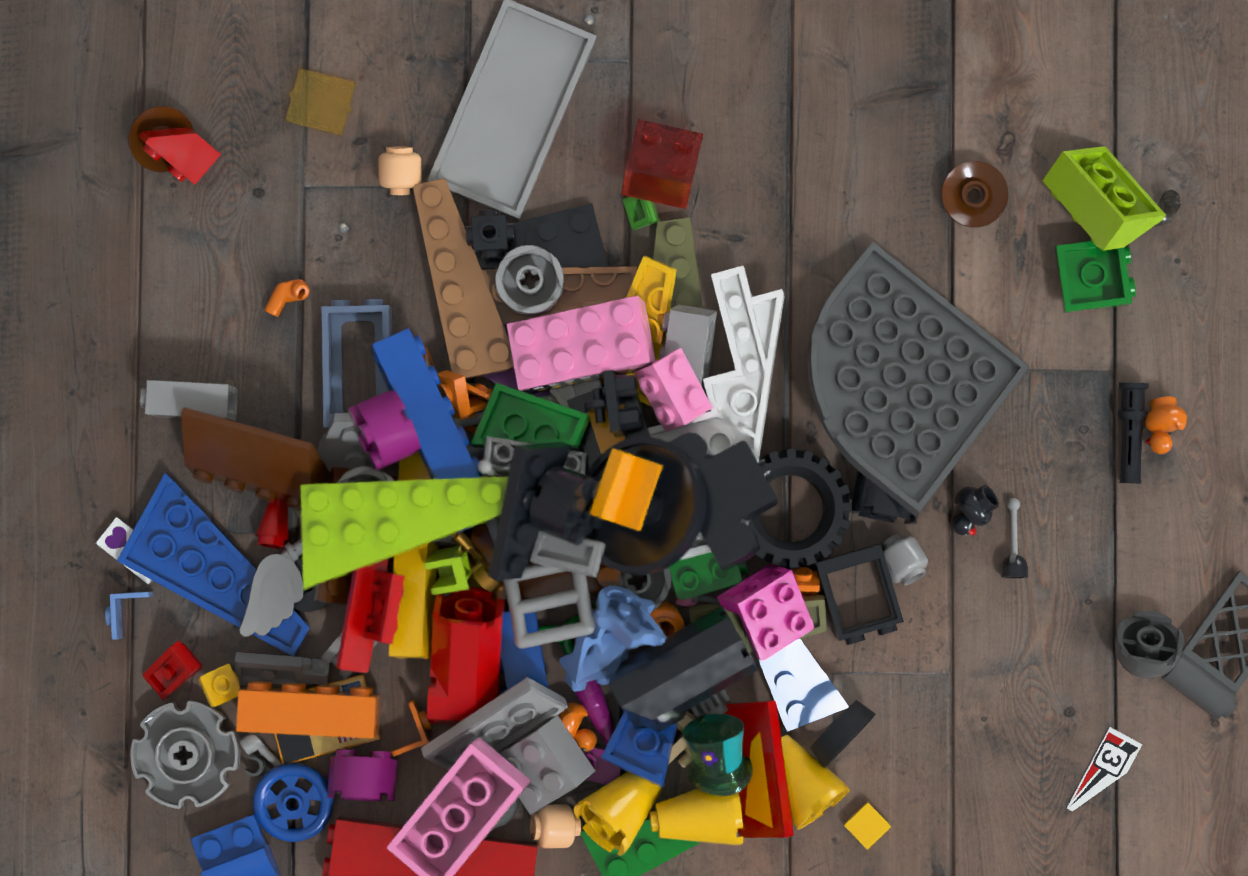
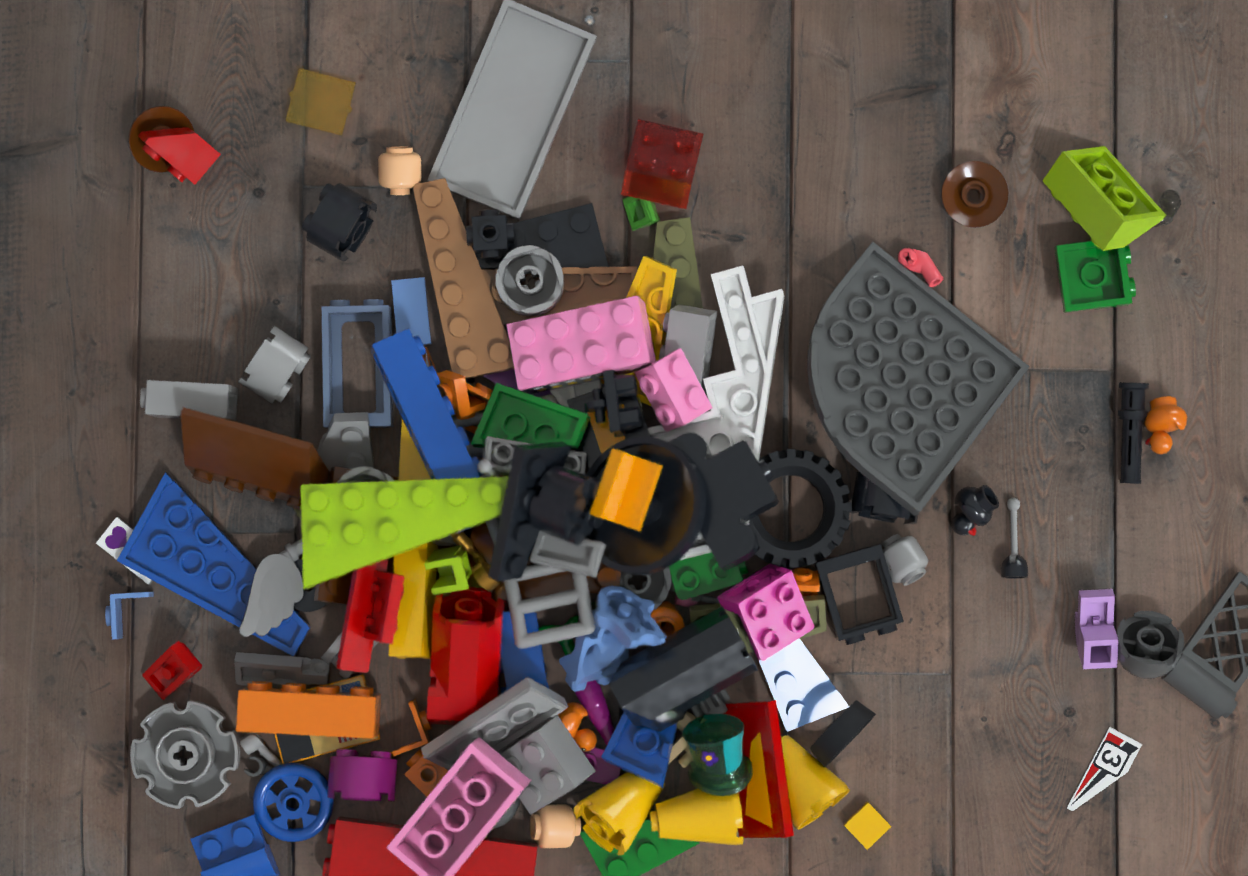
(220, 685): yellow bracket -> none
(274, 365): none -> light grey brick
(274, 525): red cone -> none
(284, 293): orange arm -> none
(339, 220): none -> black brick
(384, 429): magenta brick -> none
(412, 307): none -> medium blue tile
(424, 773): none -> orange brick
(921, 263): none -> coral arm
(1095, 629): none -> lavender brick

